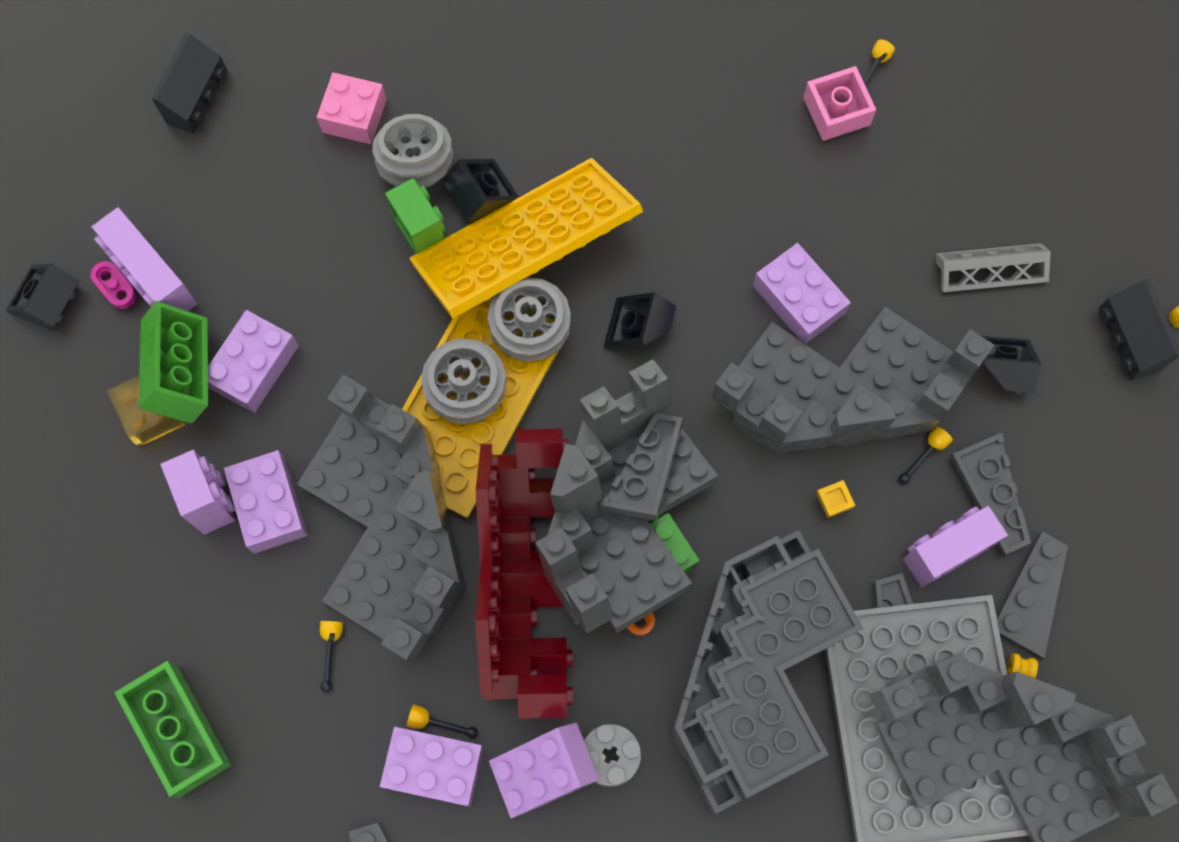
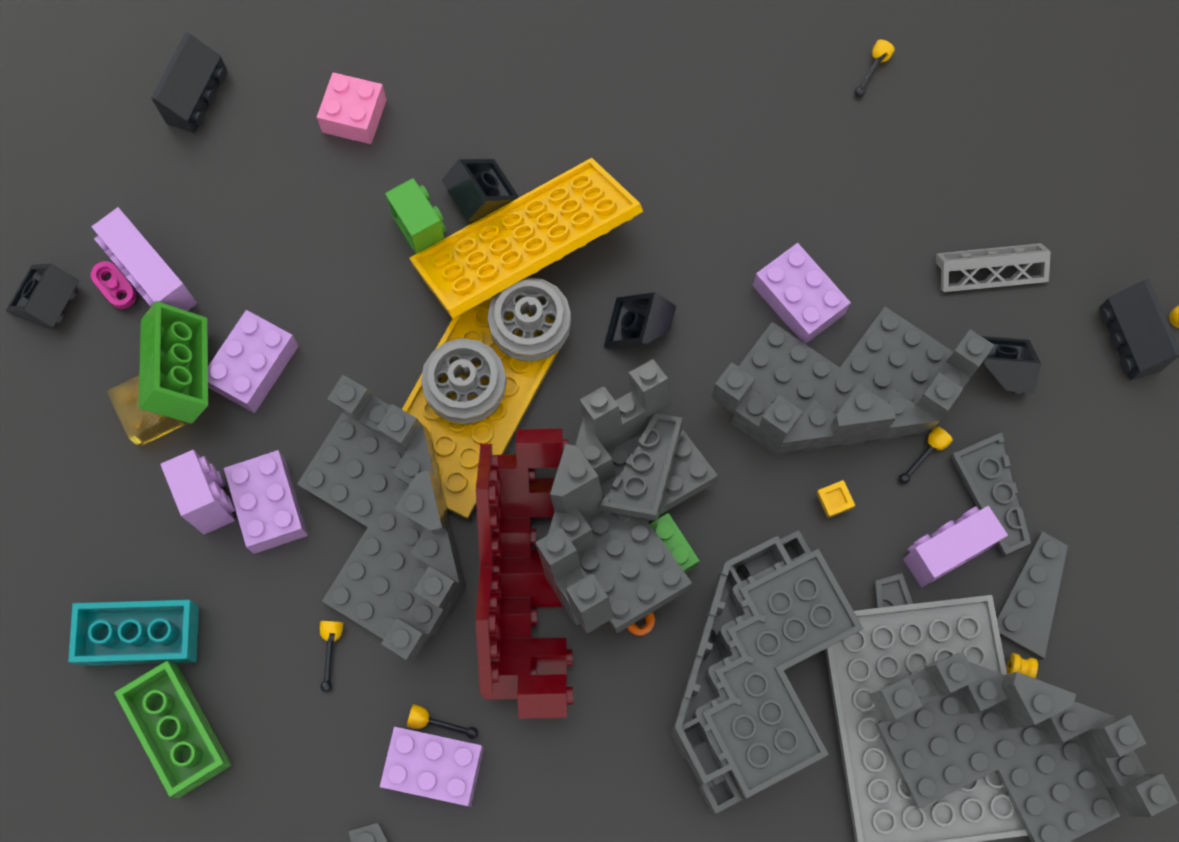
(134, 633): none -> teal brick
(421, 146): light grey wheel -> none
(543, 770): lavender brick -> none
(627, 750): light grey brick -> none
(839, 103): bright pink brick -> none

